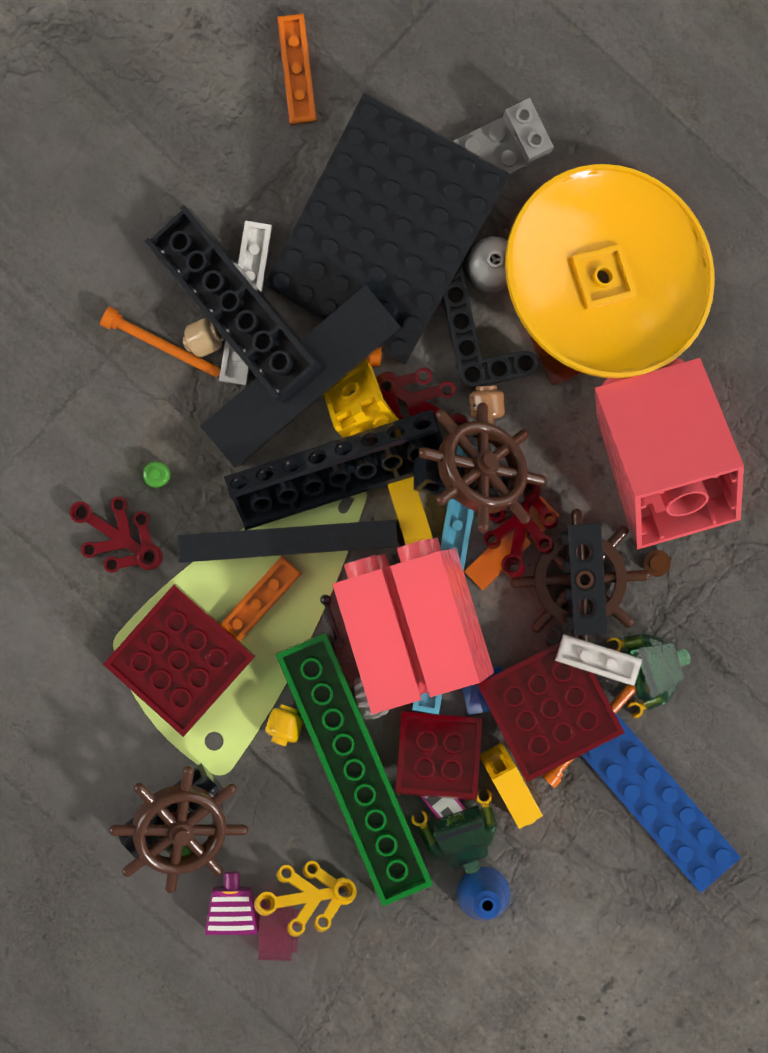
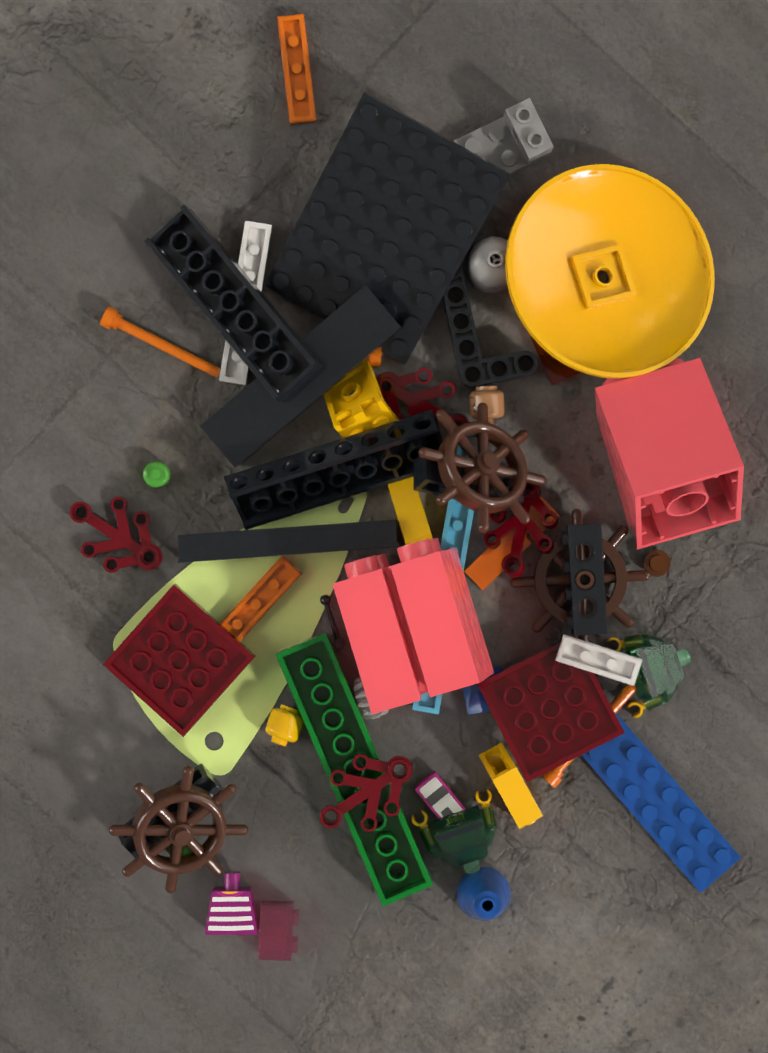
(202, 338): tan head -> none
(309, 896): yellow plant -> none
(369, 789): none -> dark red plant
(439, 756): dark red plate -> none

